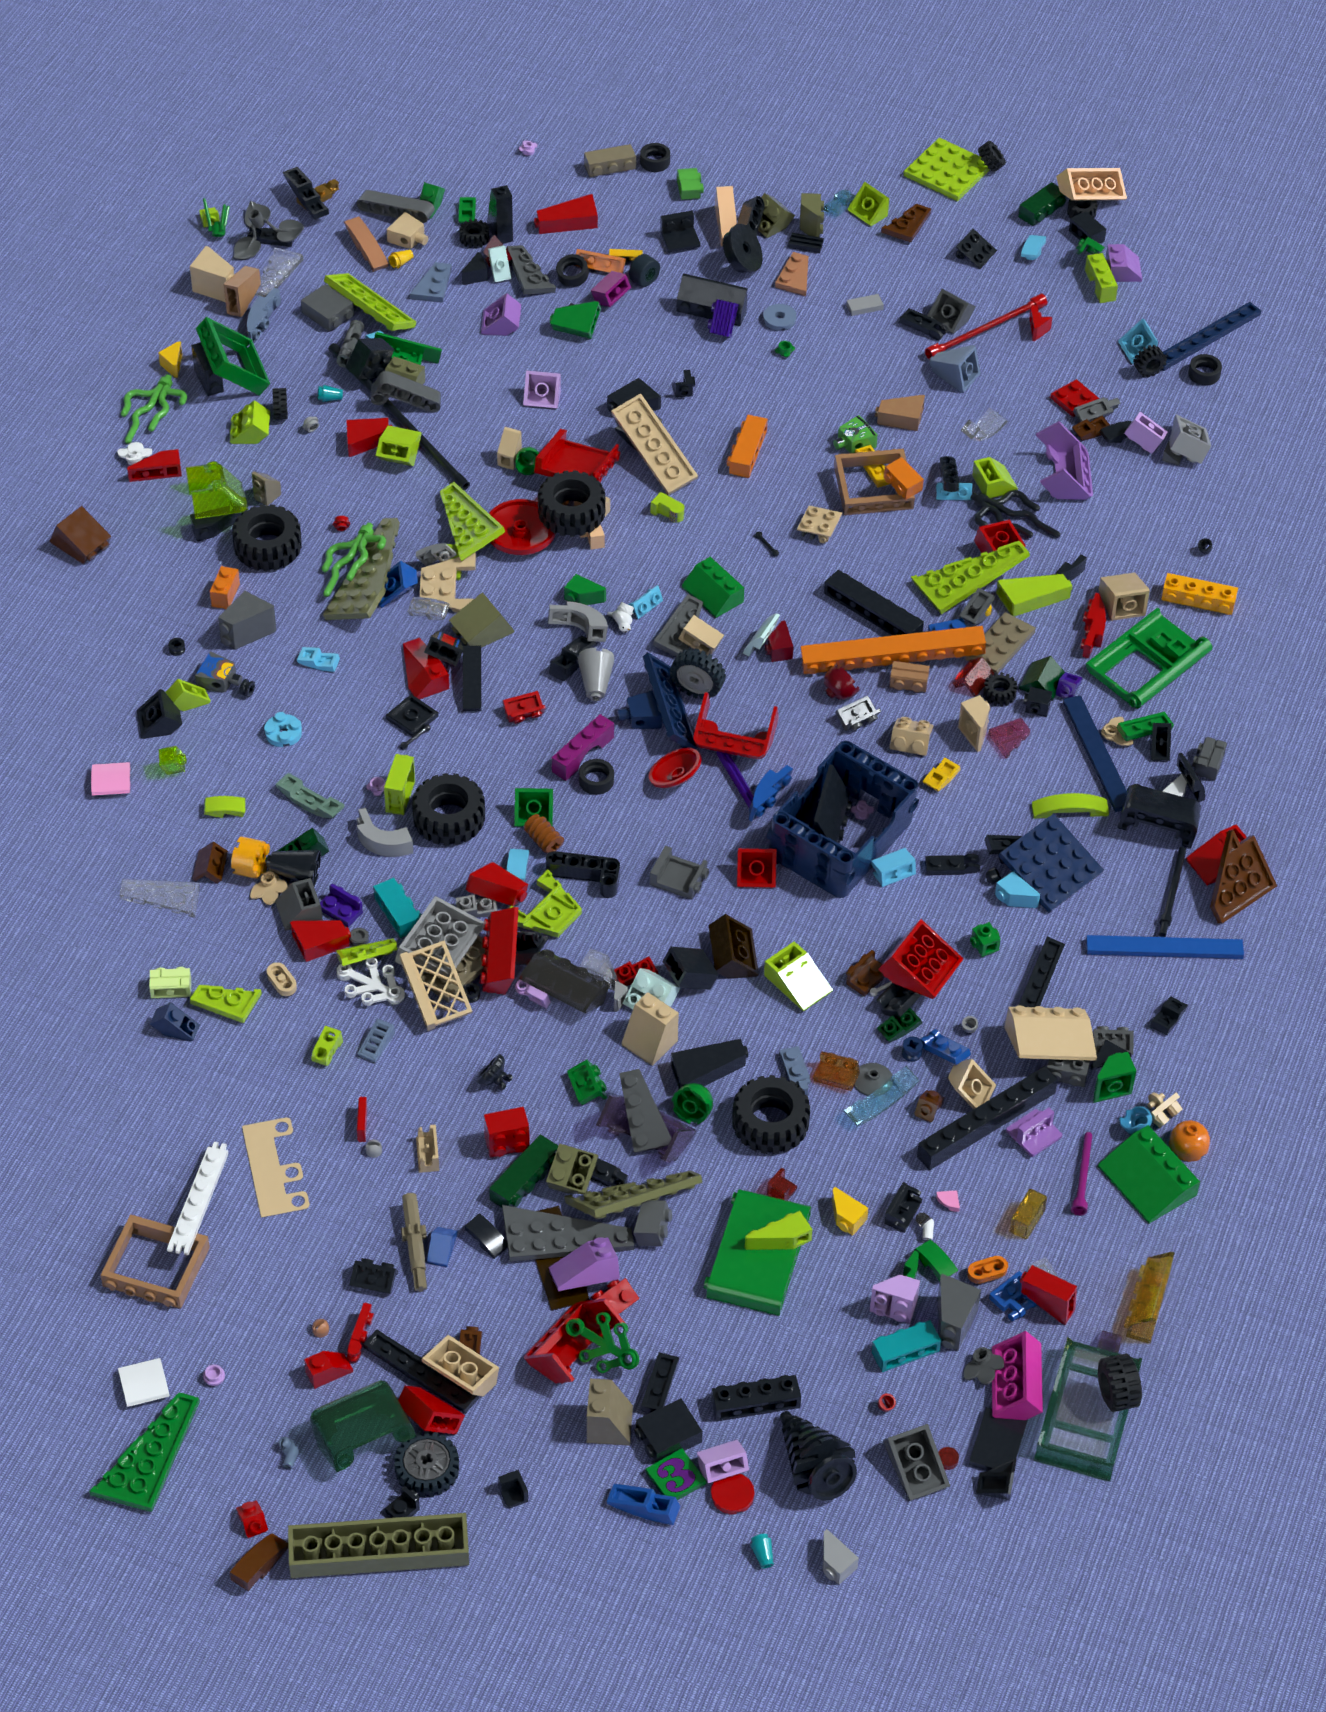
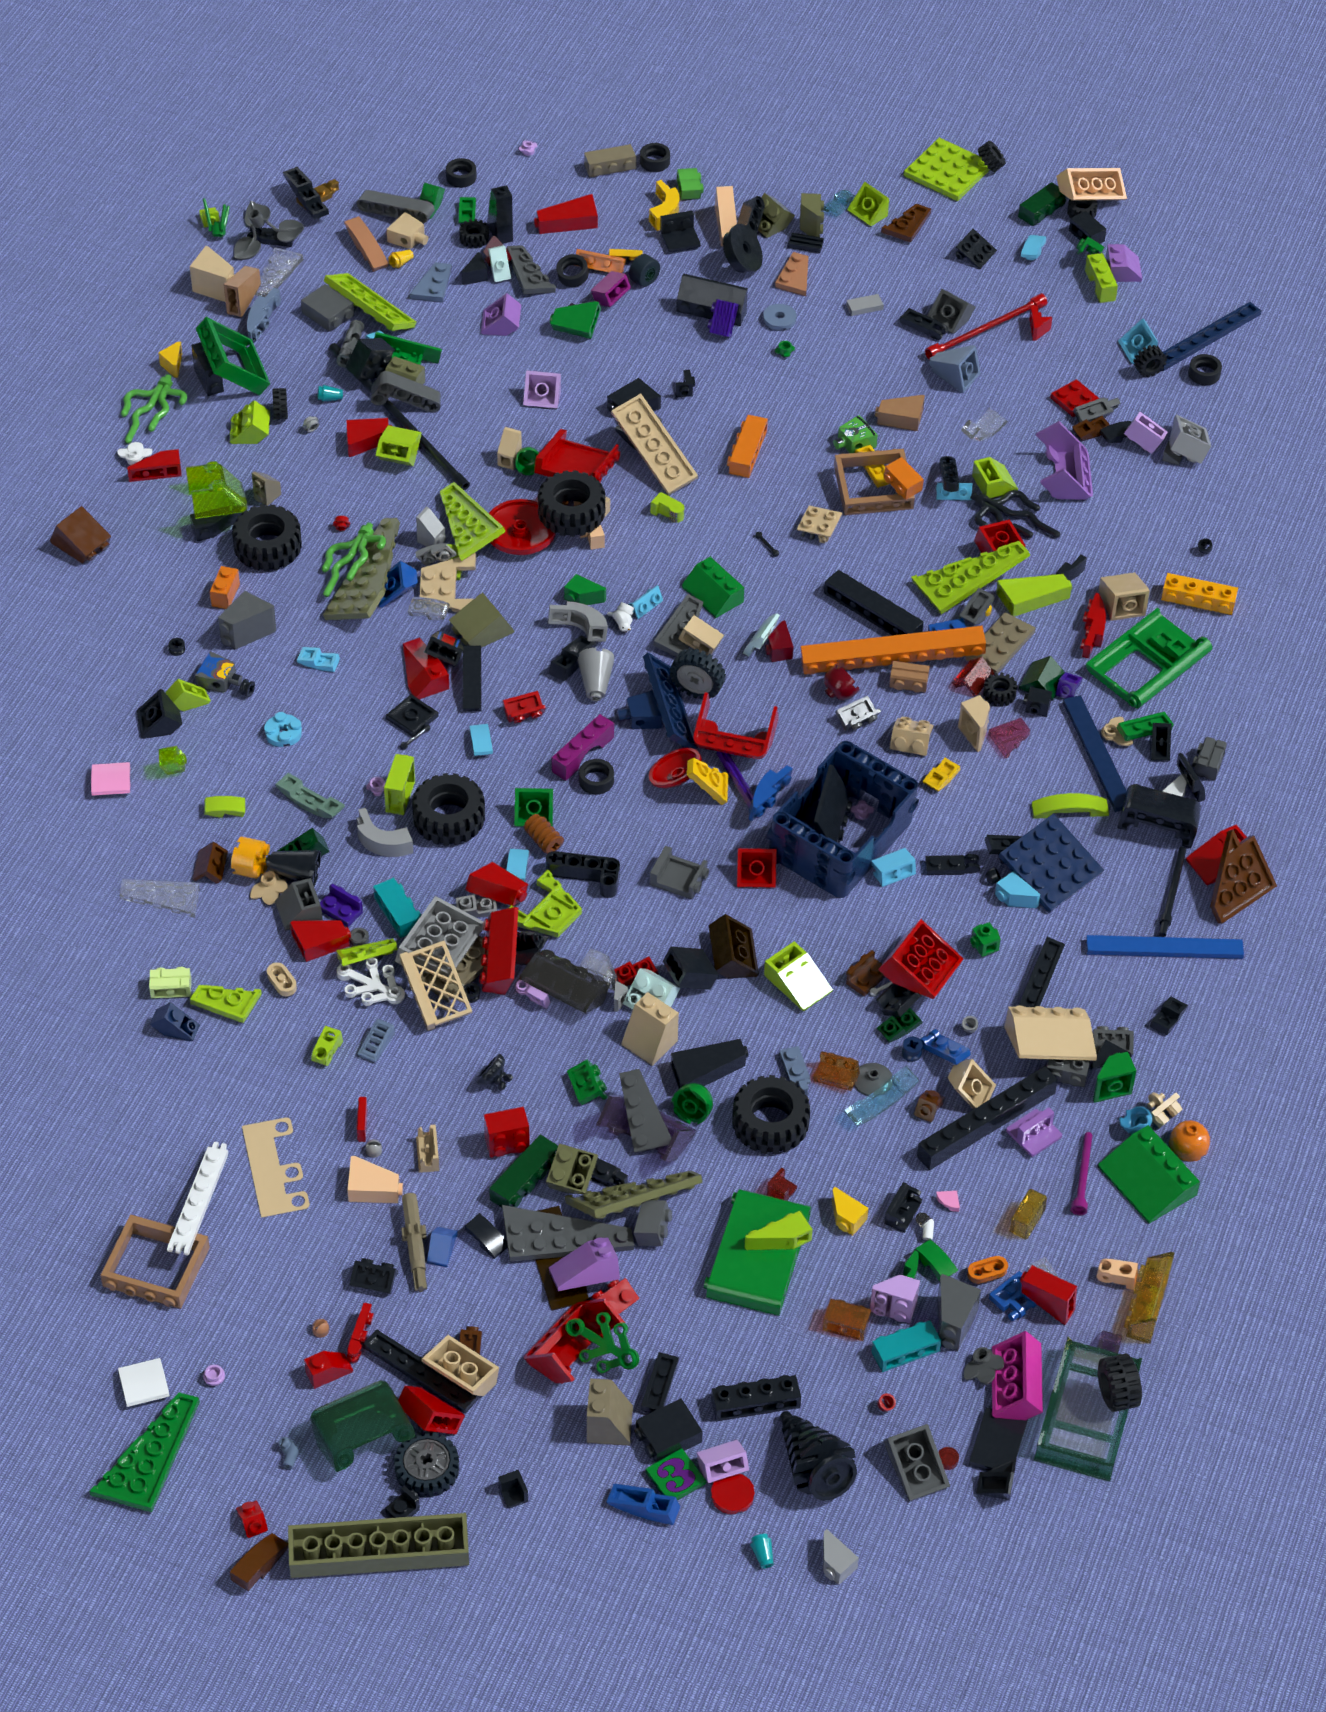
(372, 1183): none -> light nougat slope
(429, 528): none -> light grey slope
(461, 164): none -> black tyre
(481, 739): none -> medium azure slope
(670, 203): none -> yellow arch
(709, 779): none -> yellow wing
(846, 1319): none -> clear orange brick
(1118, 1272): none -> light nougat leg

